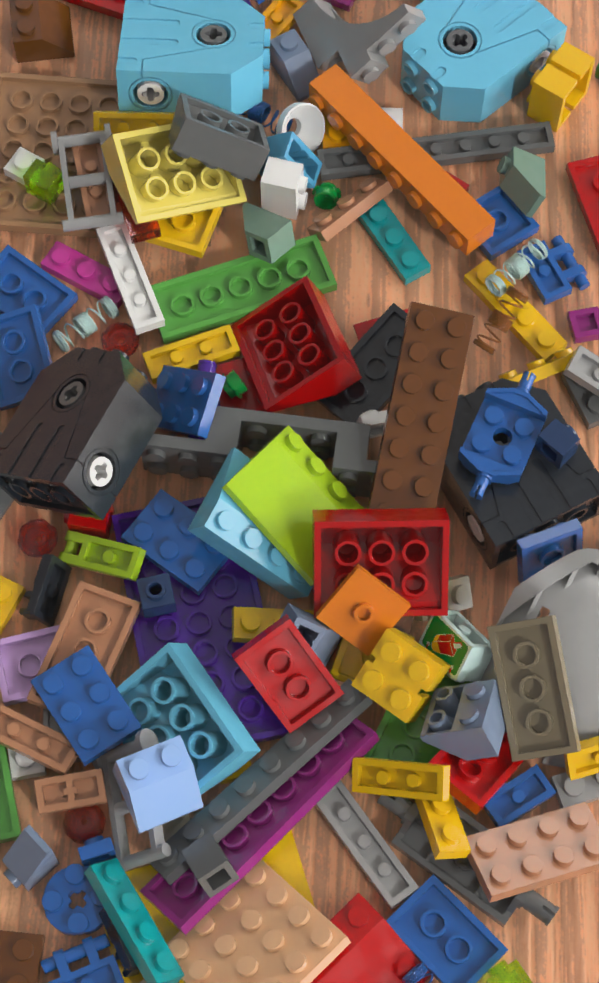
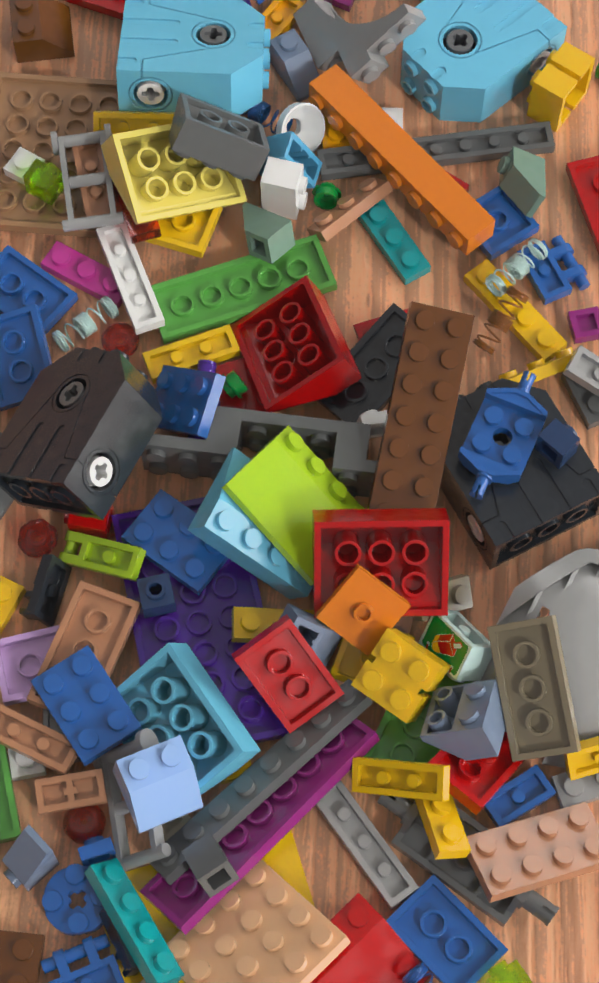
(547, 546): blue plate -> none

